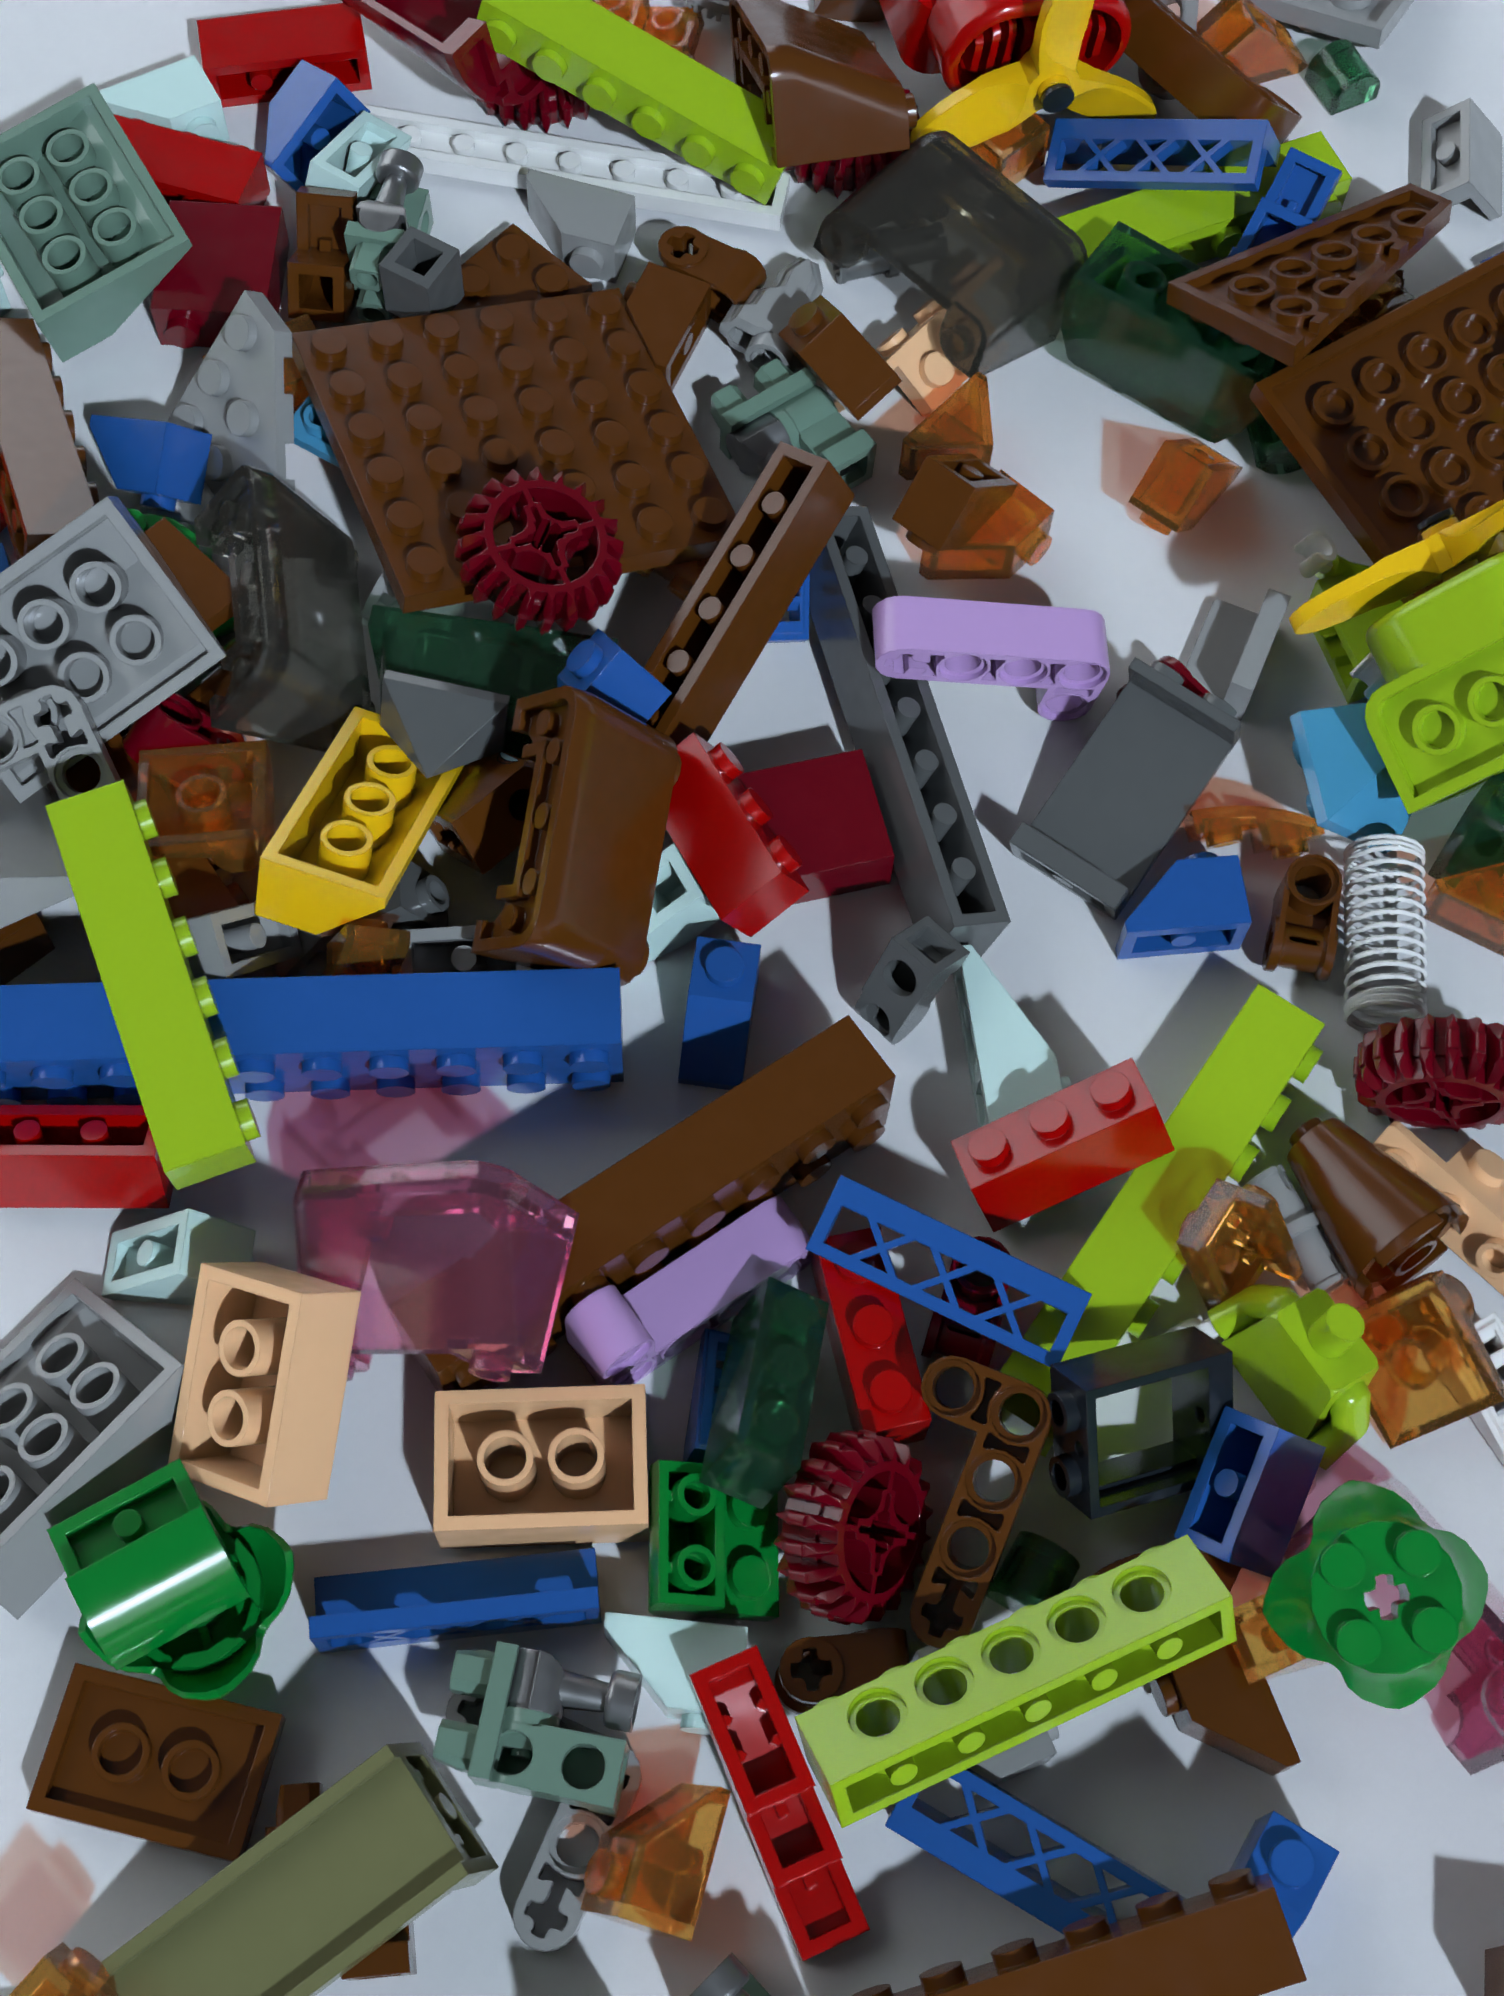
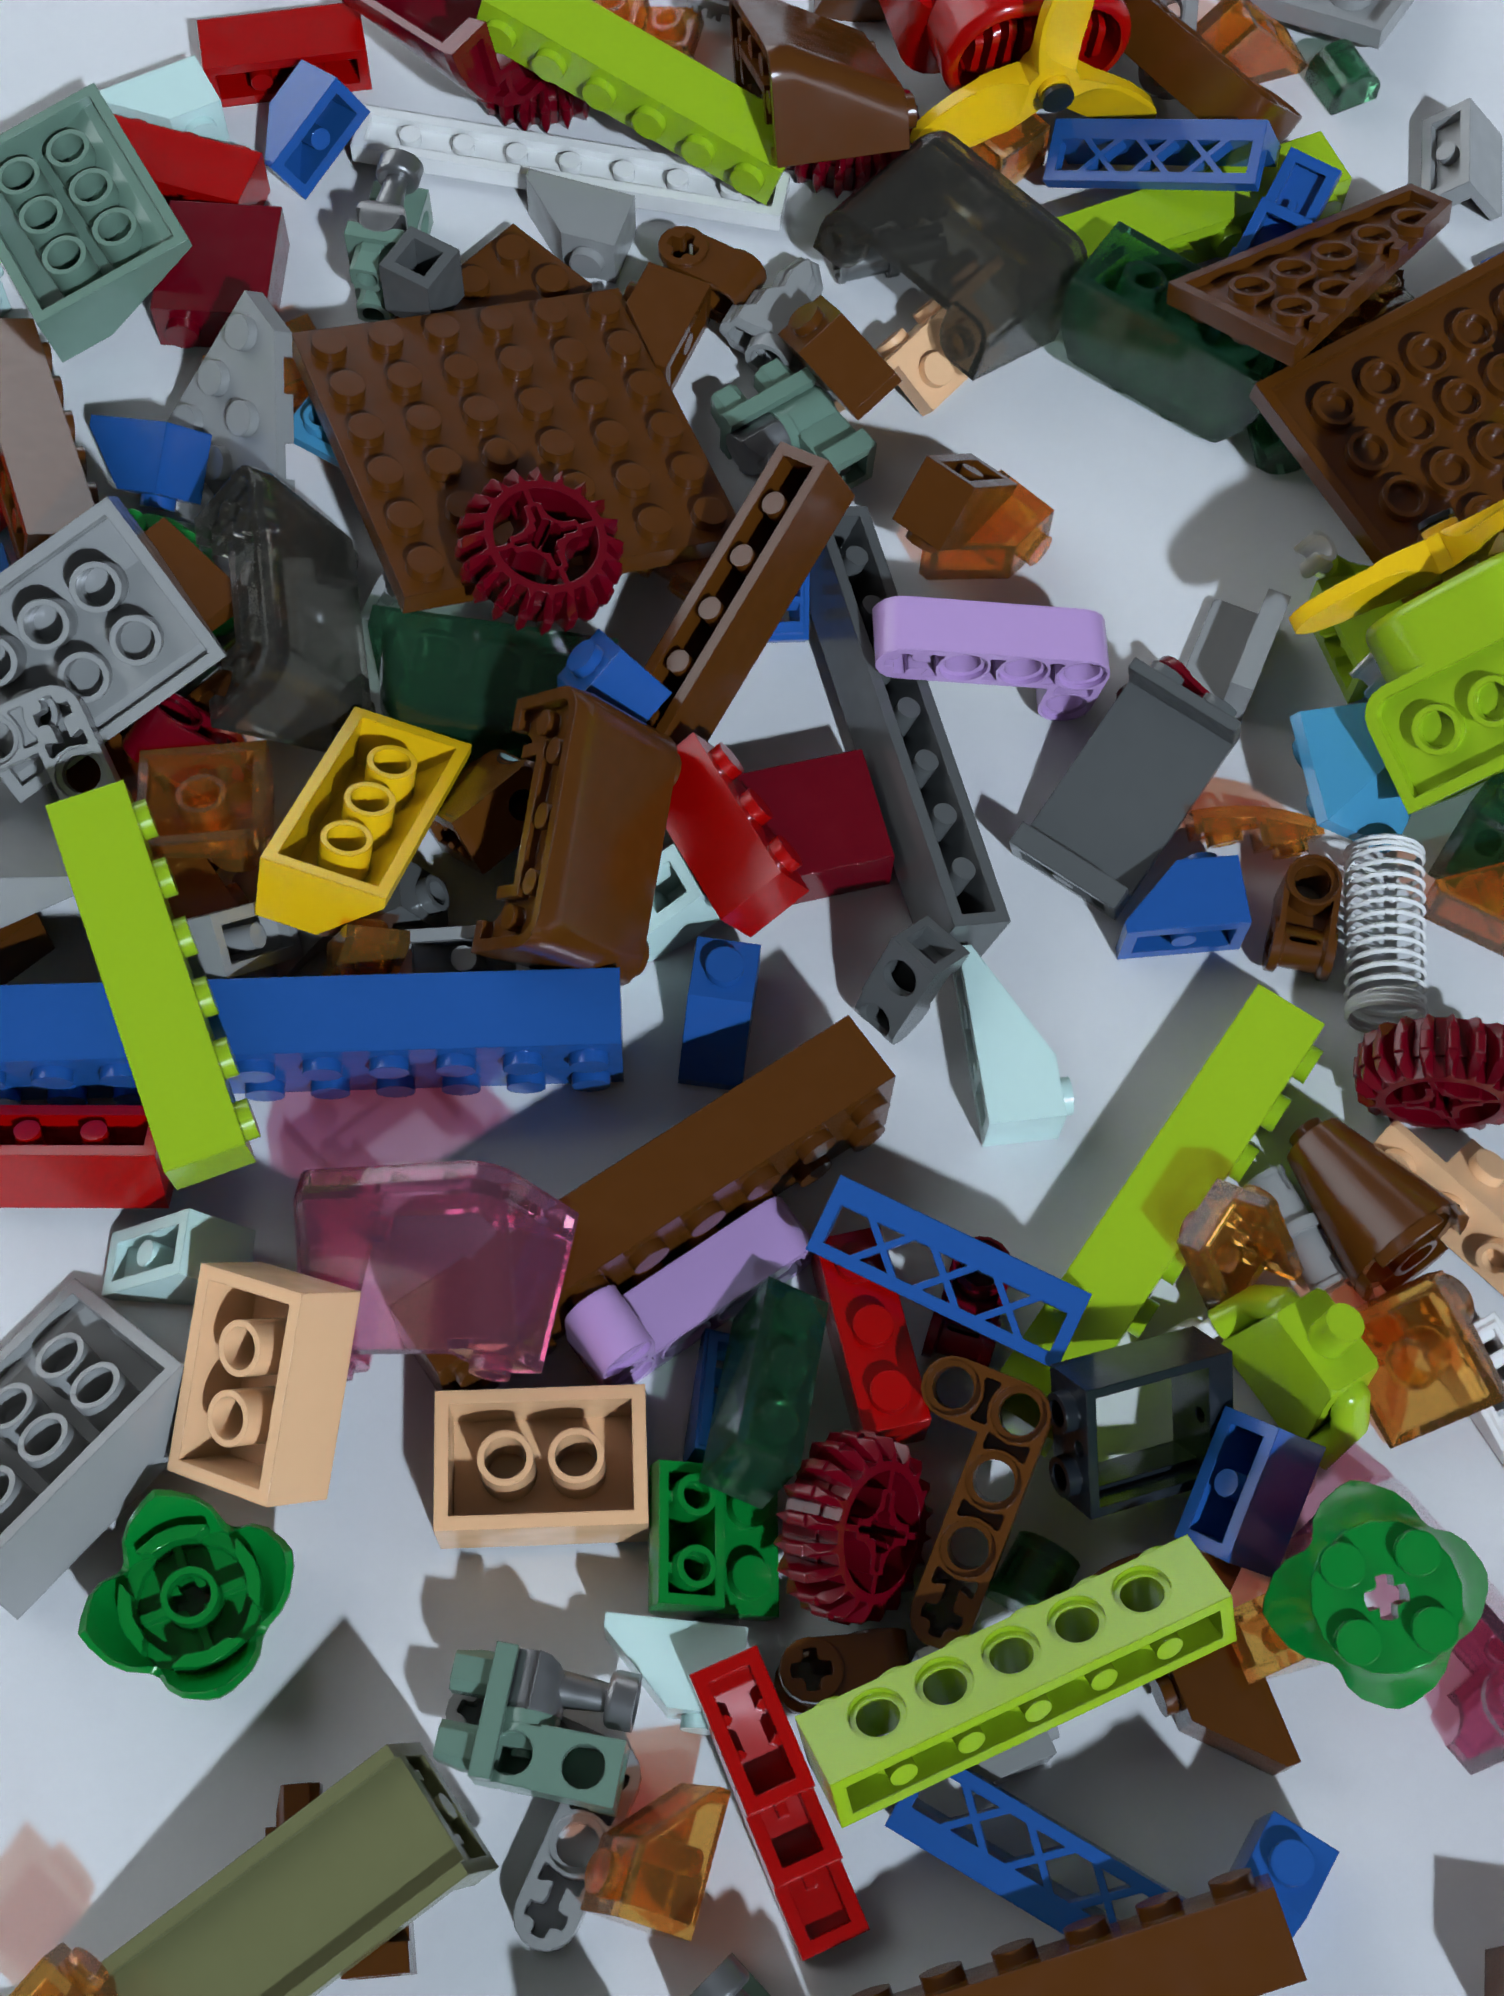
(147, 1564): green brick -> none
(156, 1764): reddish brown plate -> none
(320, 266): reddish brown brick -> none
(353, 156): light aqua slope -> none
(441, 721): dark grey slope -> none
(455, 1600): blue fence -> none
(955, 427): clear orange slope -> none
(1062, 1145): red brick -> none
(1182, 485): clear orange slope -> none

